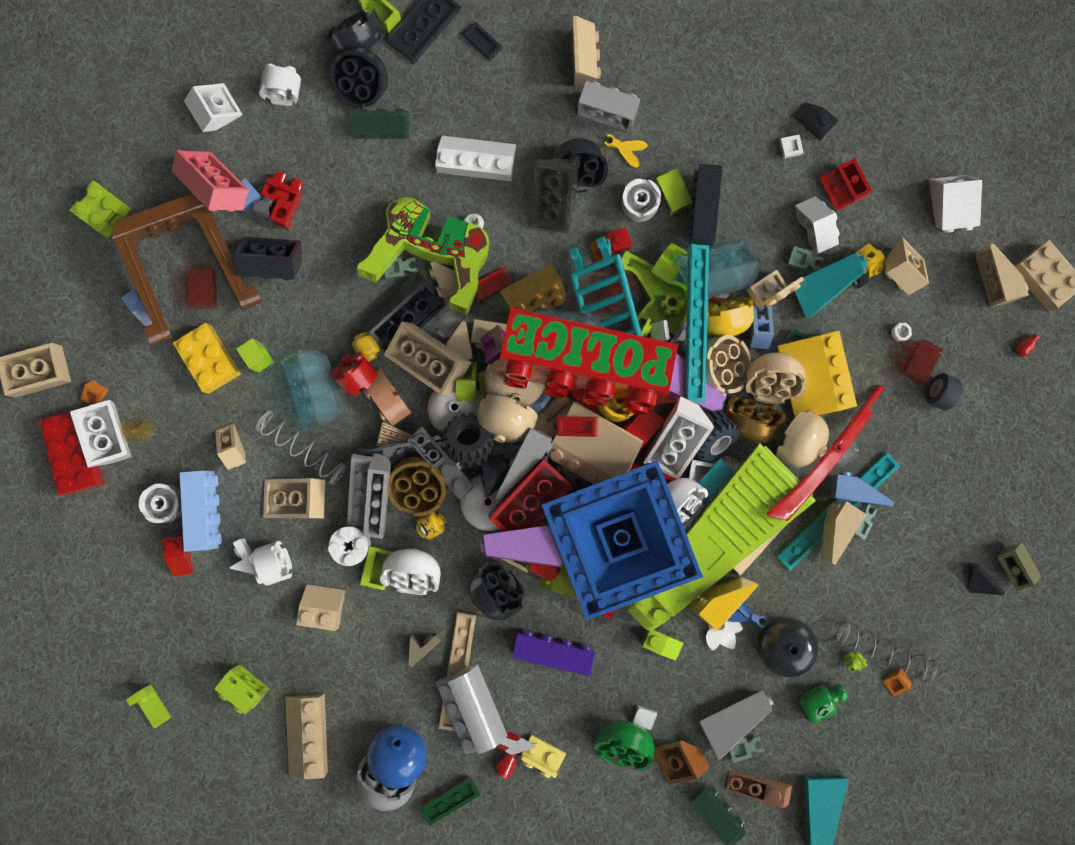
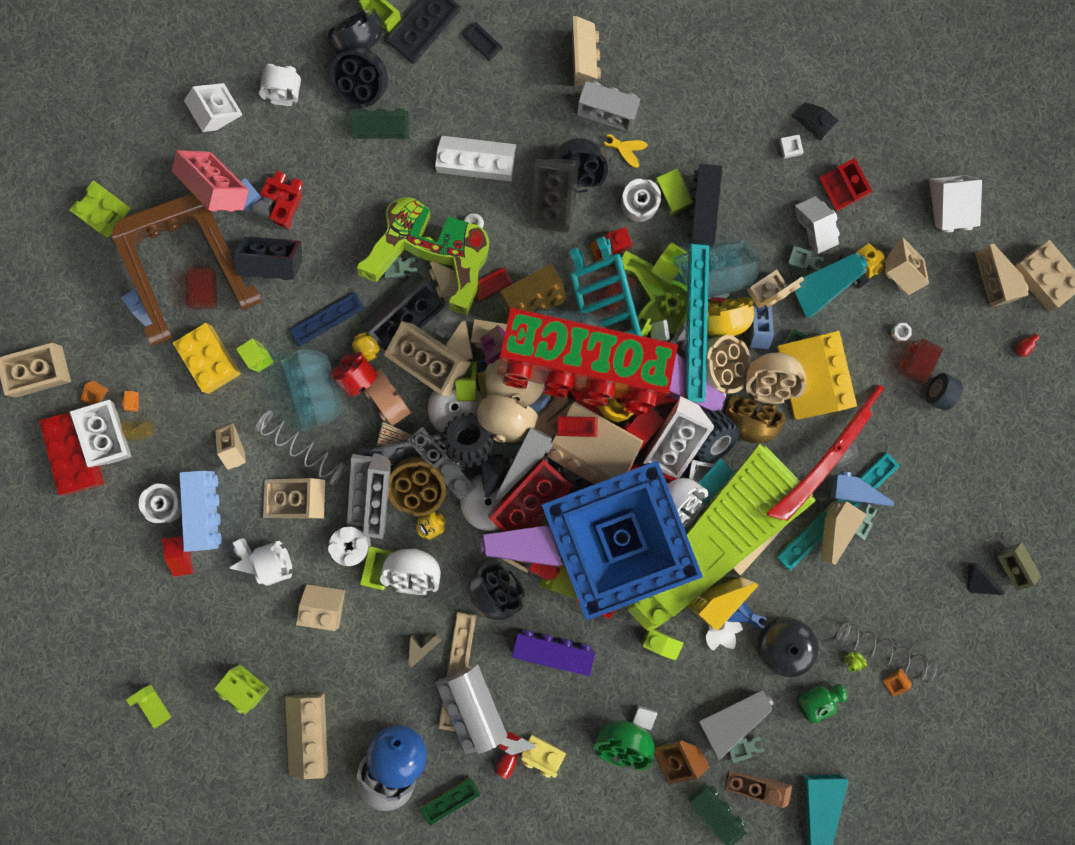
(130, 401): none -> orange plate
(327, 319): none -> dark blue tile
(804, 441): tan cylinder -> none

